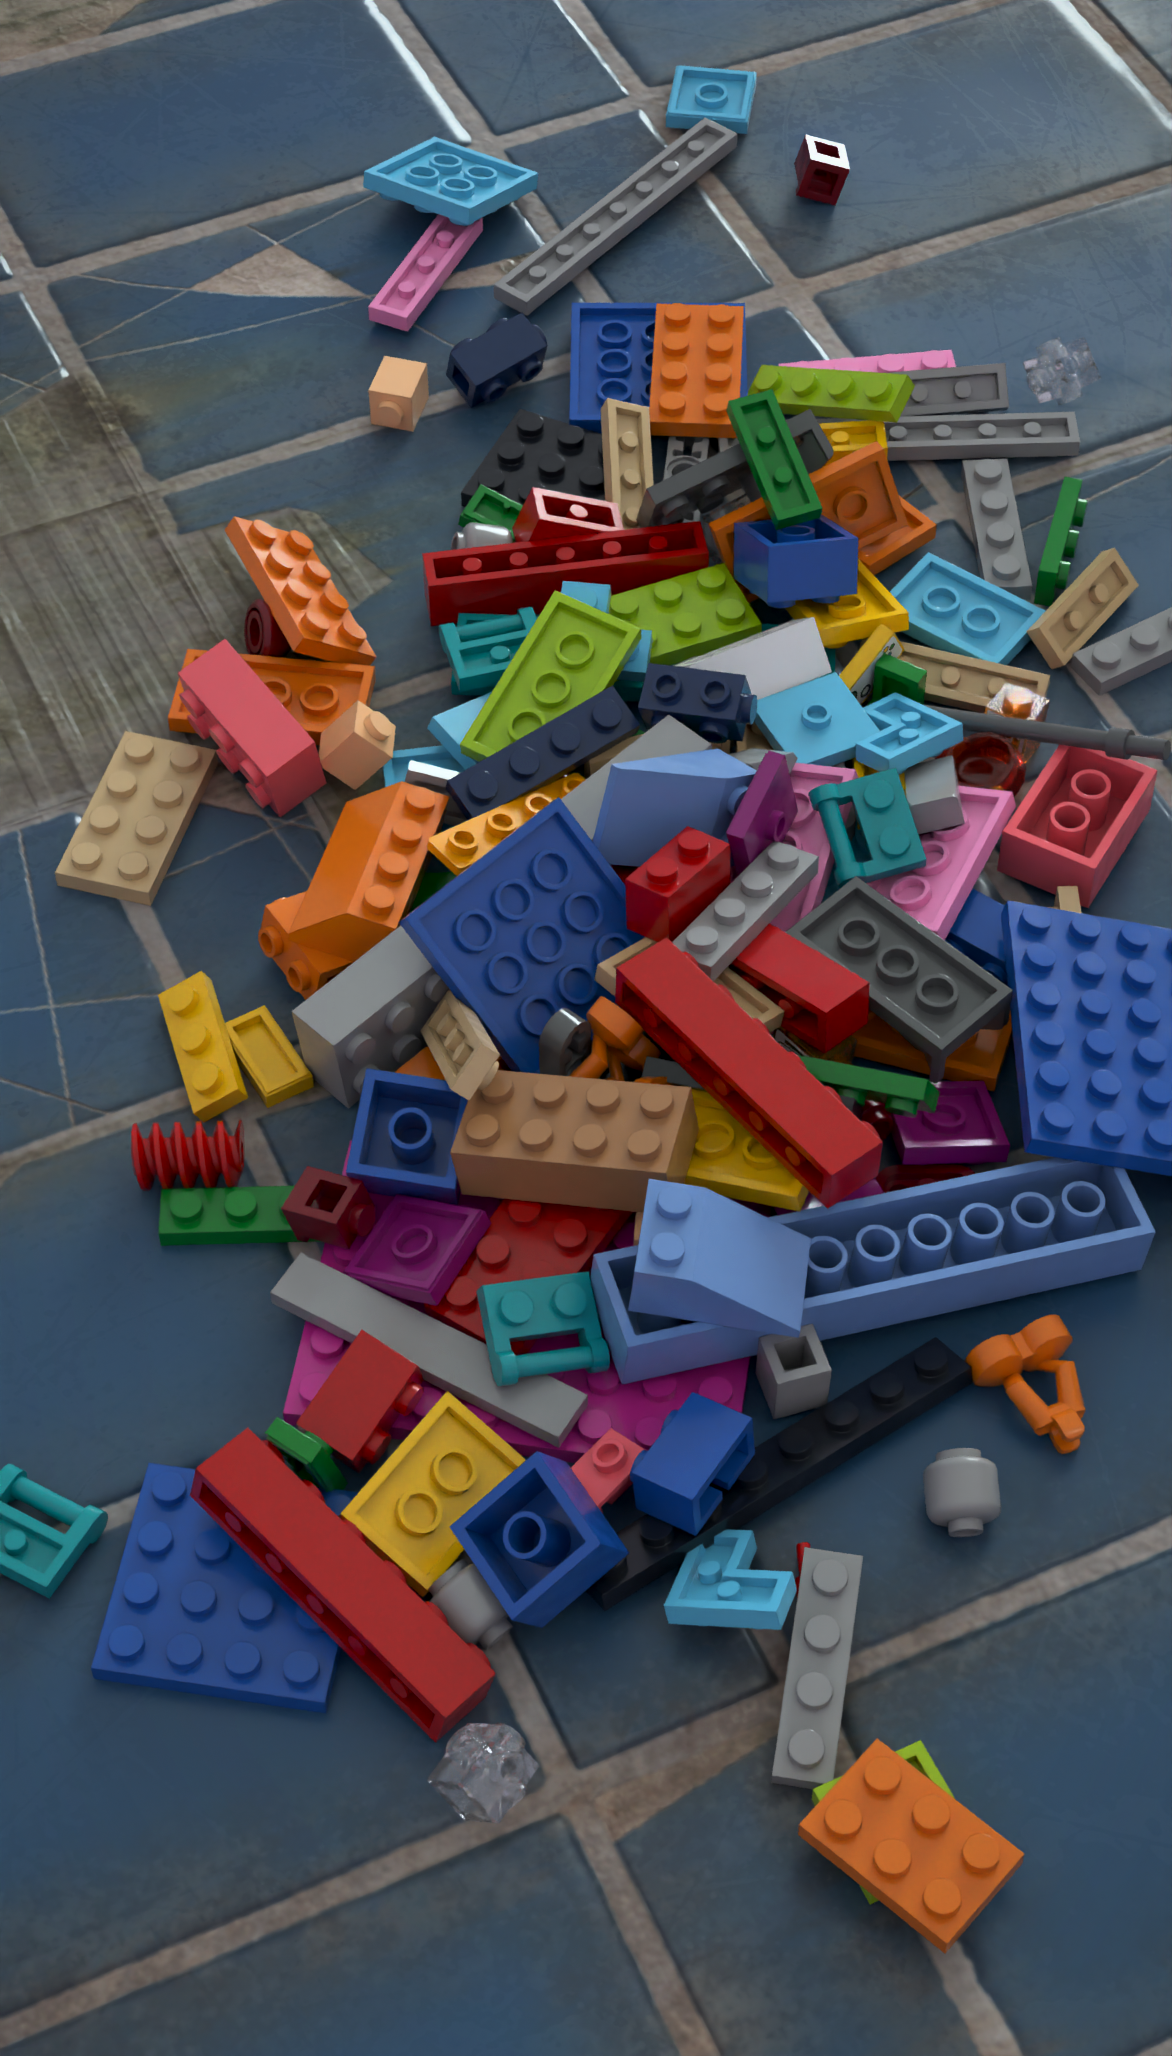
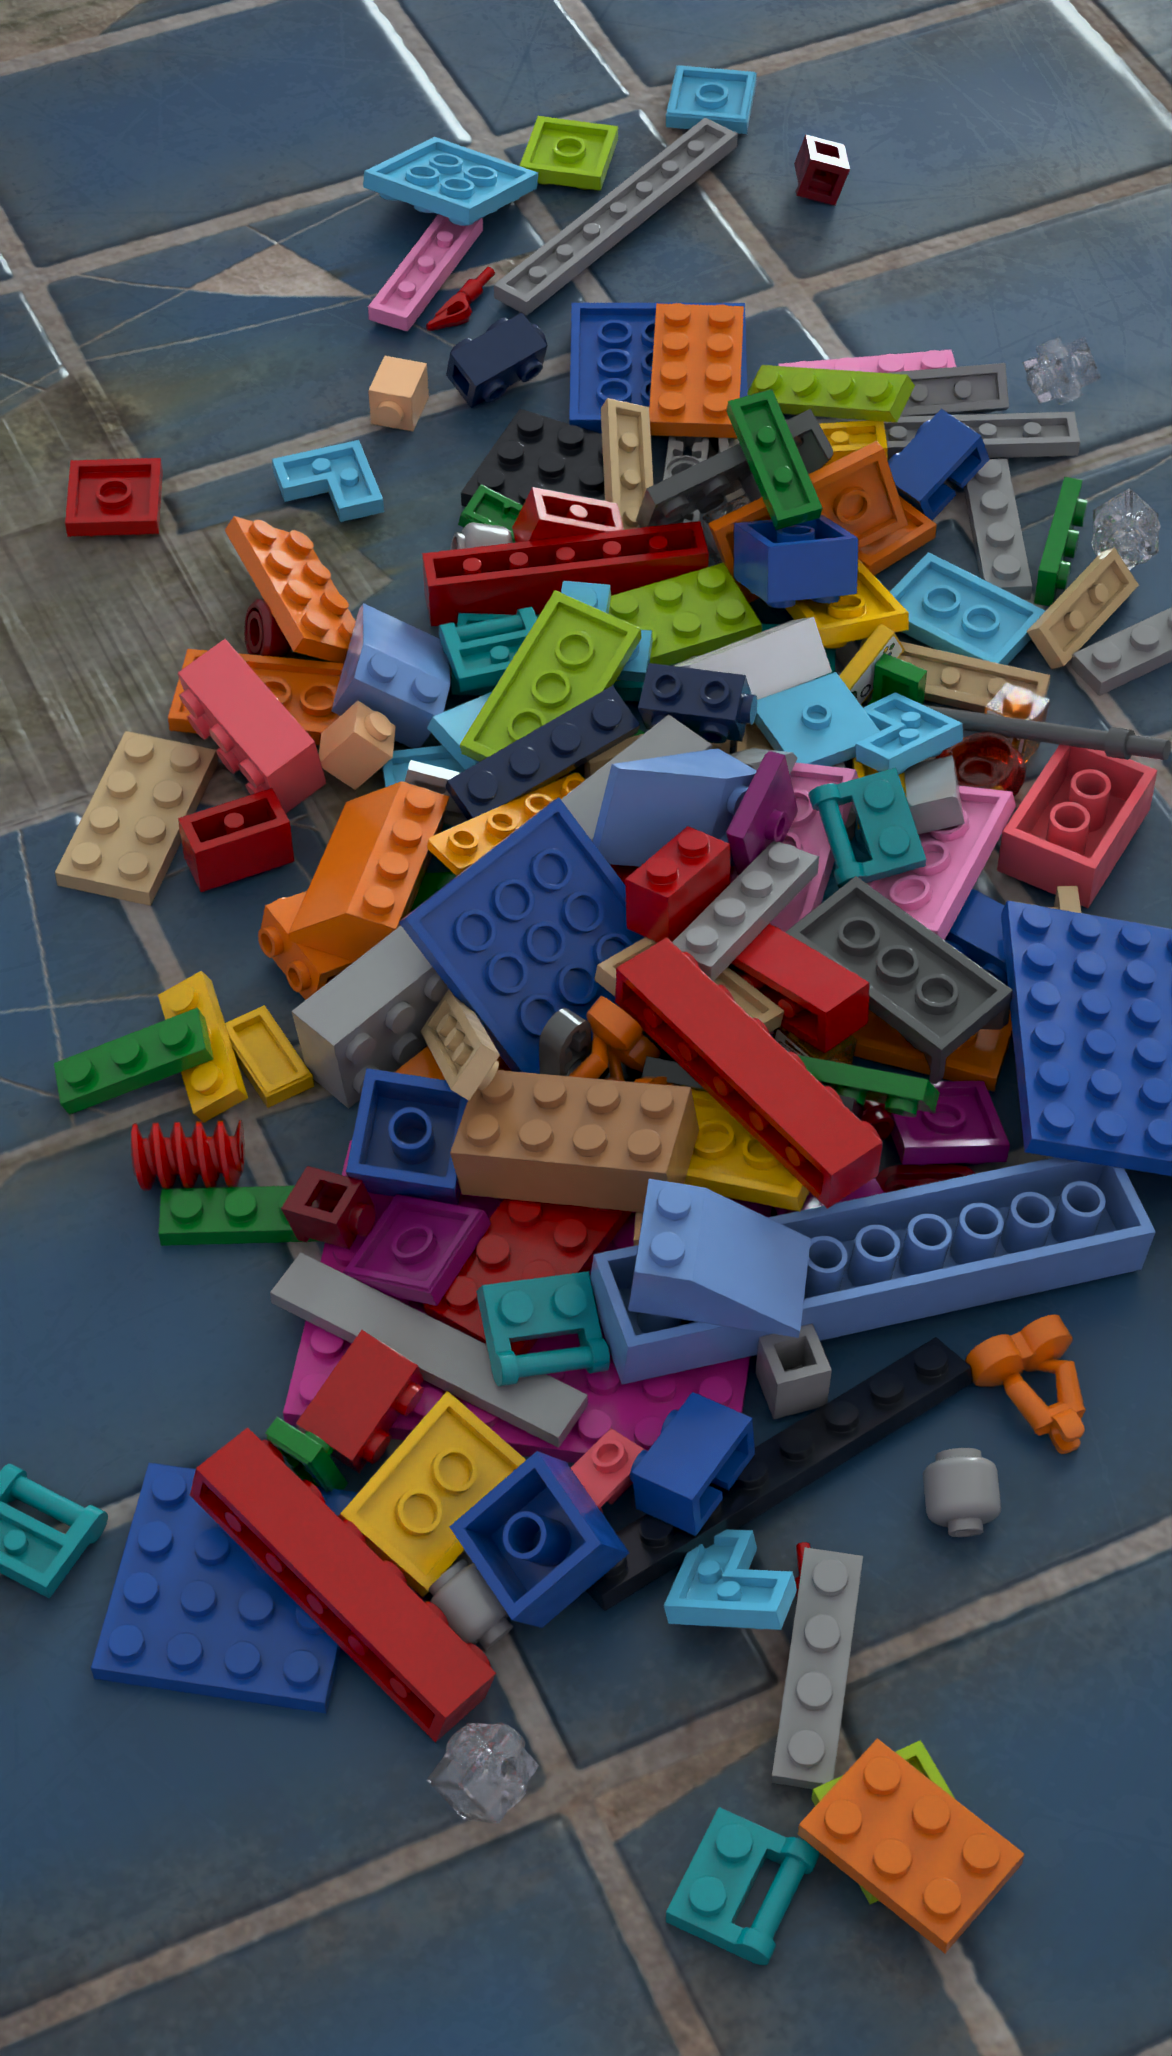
(114, 497): none -> red plate
(133, 1061): none -> green plate
(236, 839): none -> red brick
(335, 470): none -> medium azure plate
(394, 673): none -> medium blue slope
(457, 308): none -> red hand
(570, 152): none -> lime plate
(723, 1878): none -> teal plate
(937, 452): none -> blue piece
(1128, 526): none -> clear brick

